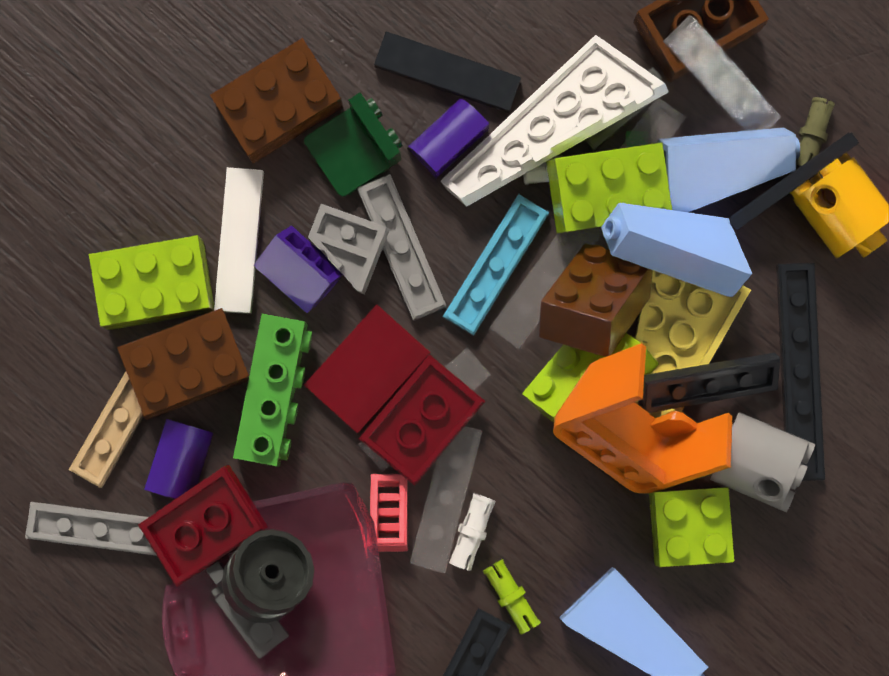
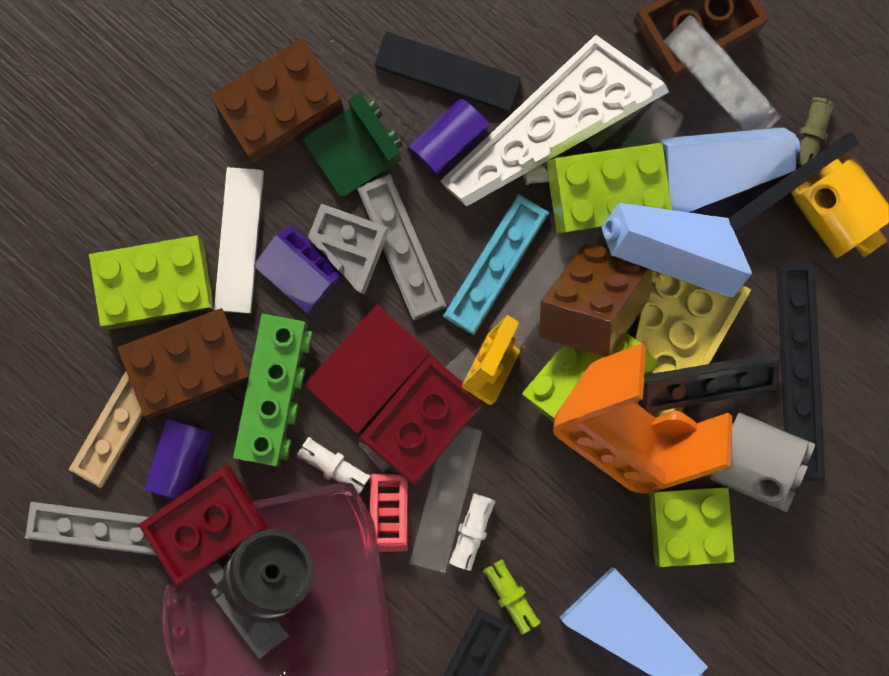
(332, 465): none -> white pin
(493, 362): none -> yellow bracket

